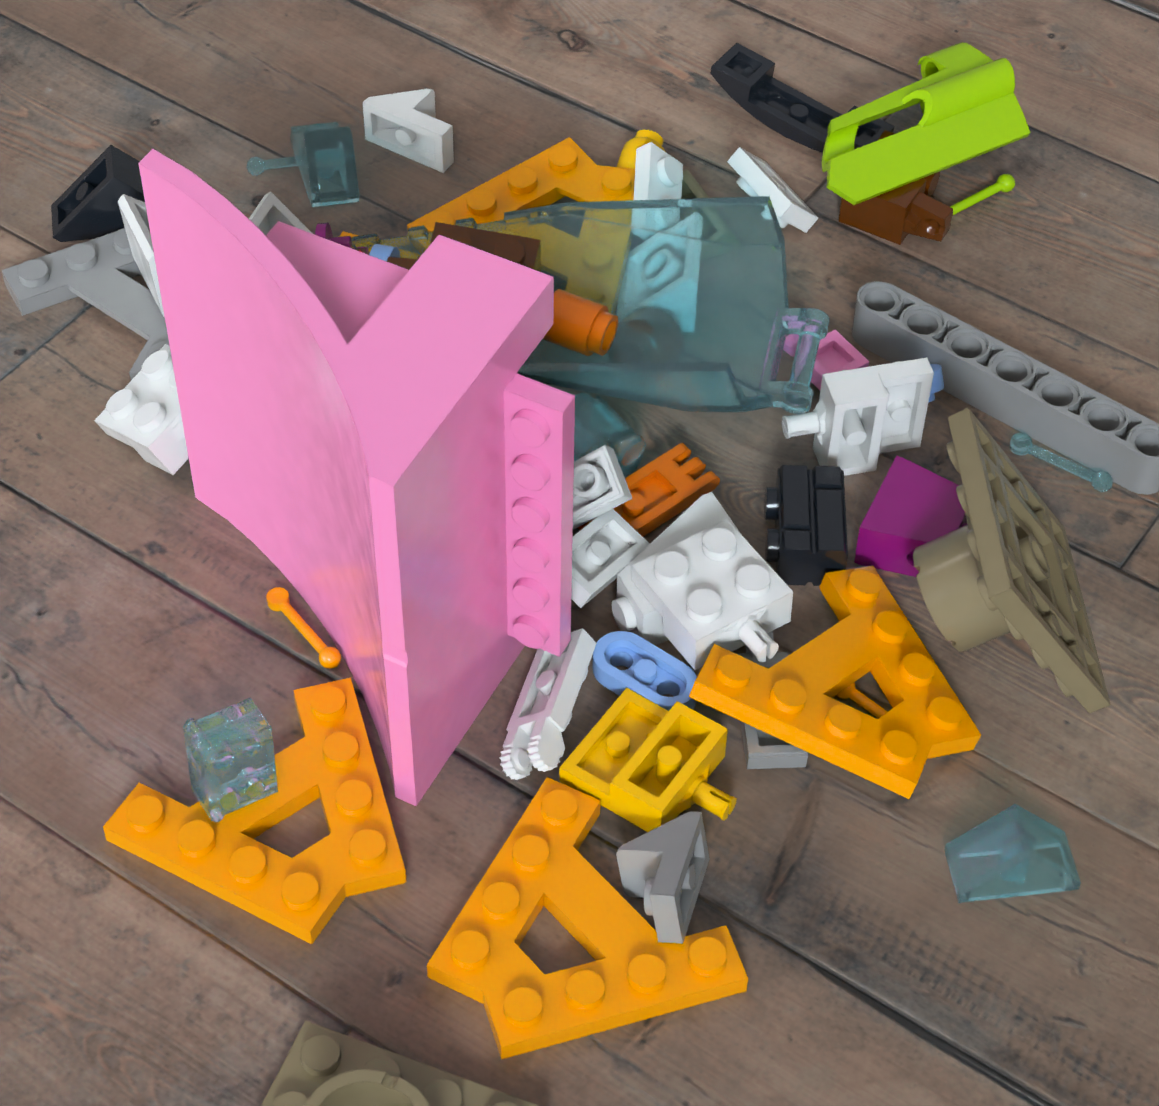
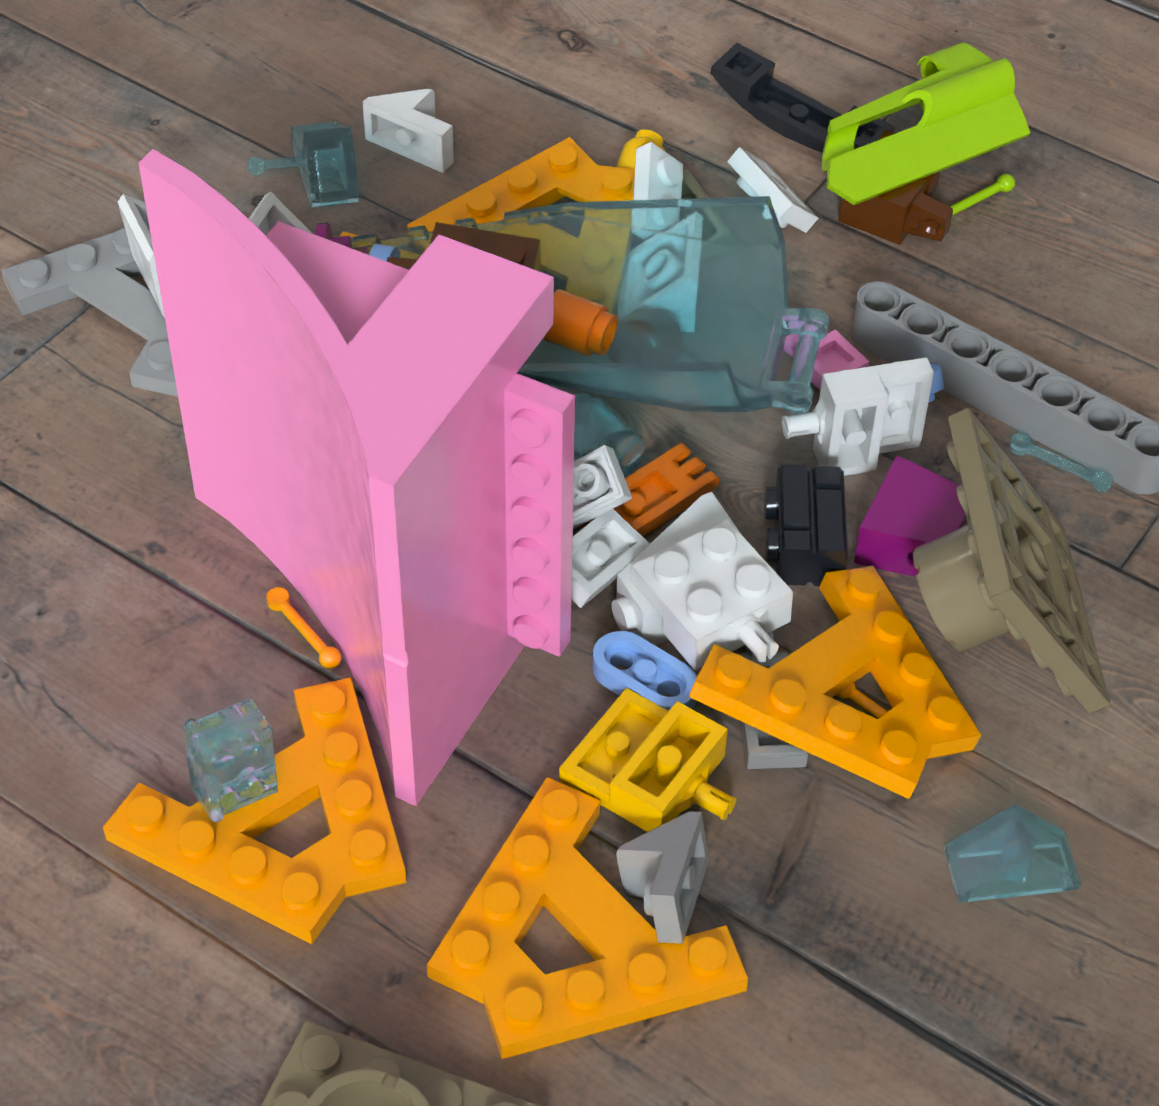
(91, 202): black slope -> none
(149, 414): white plate -> none
(546, 708): white hinge -> none

